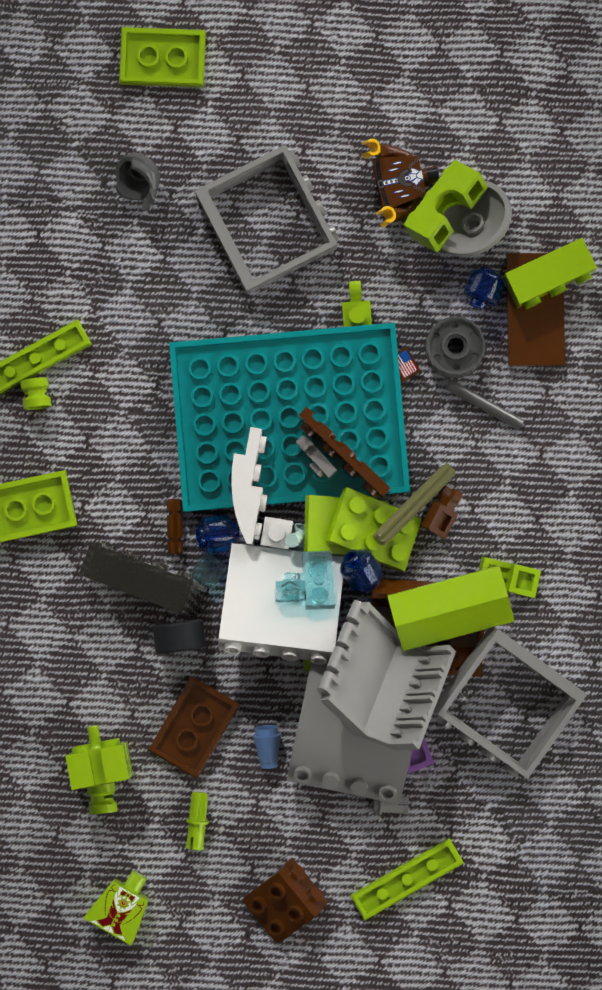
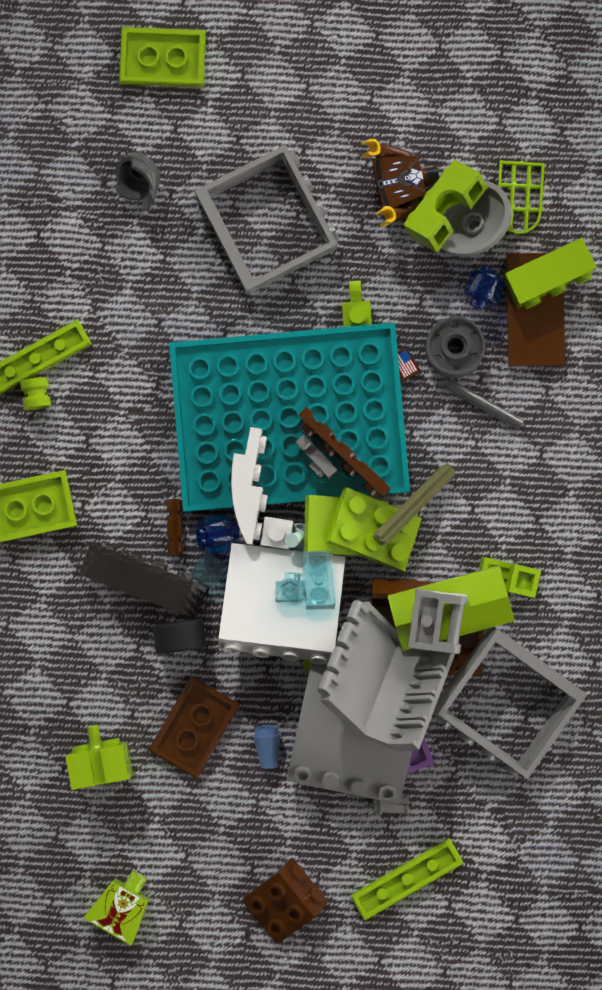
(102, 798): lime wheel -> none
(197, 821): lime axle -> none
(361, 570): clear blue head -> none
(428, 617): none -> light grey plate
(441, 515): reddish brown plate -> none
(527, 186): none -> lime window

